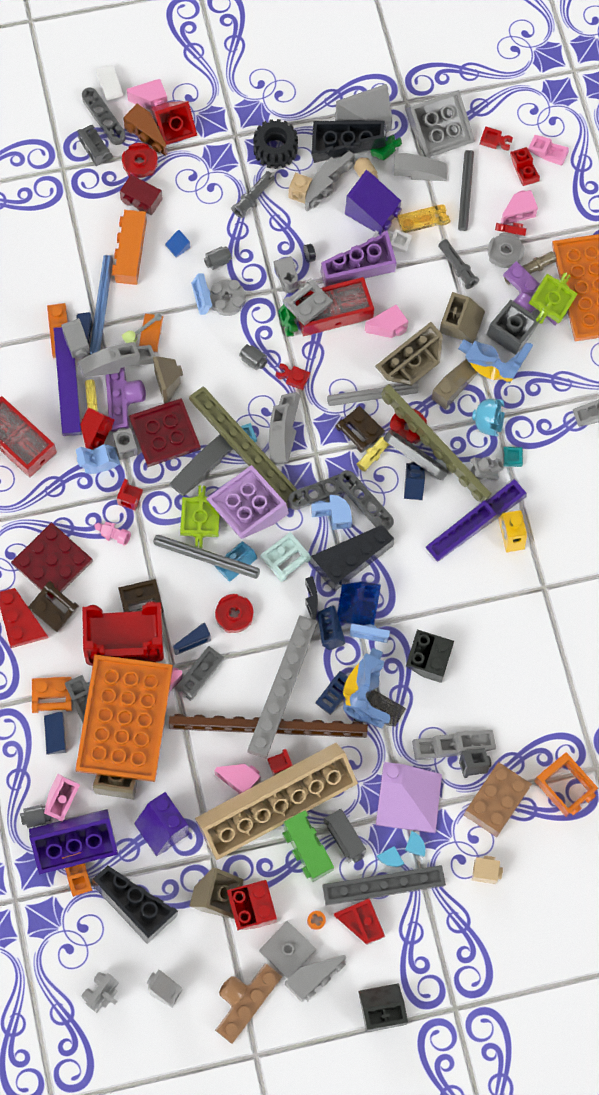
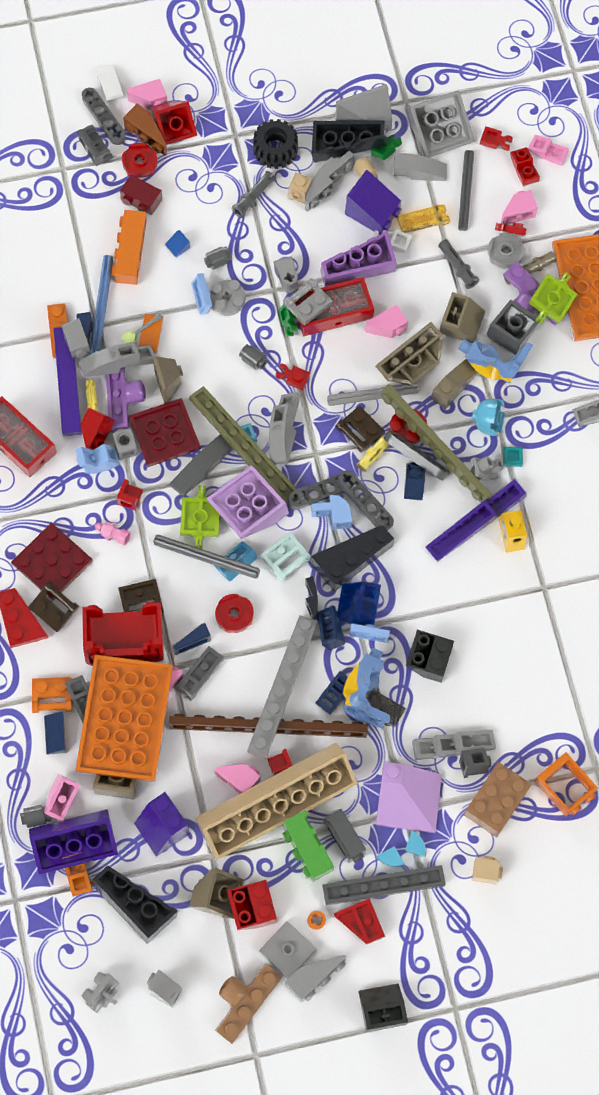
(309, 252): black tile -> none

